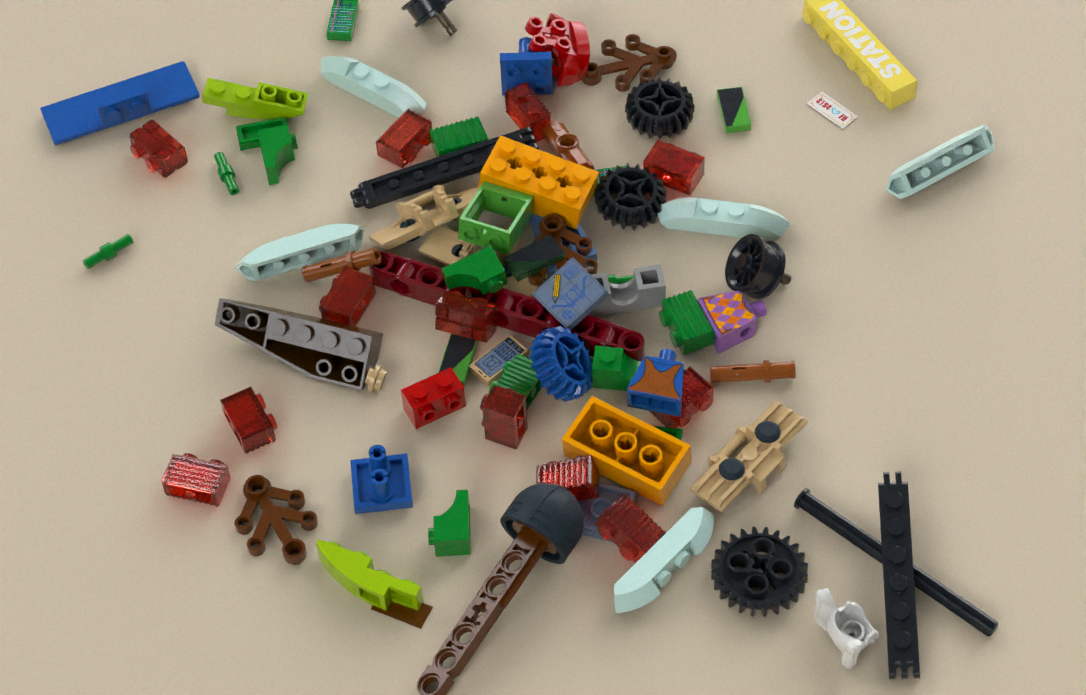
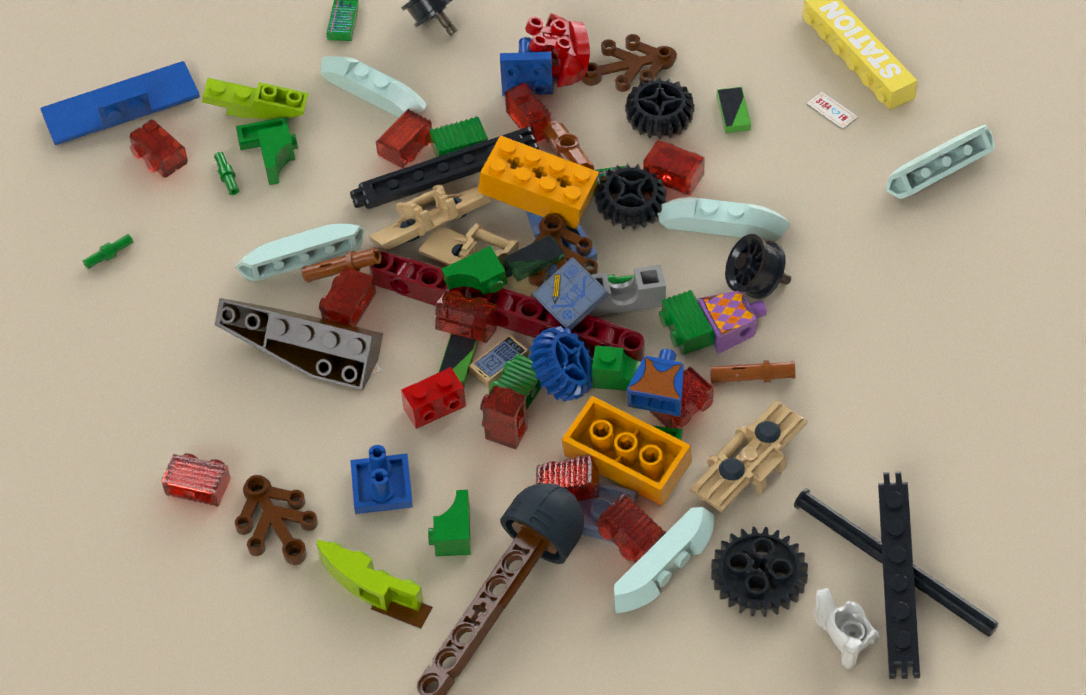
(248, 419): clear red brick -> none
(375, 378): tan plate -> none
(490, 198): bright green window -> none

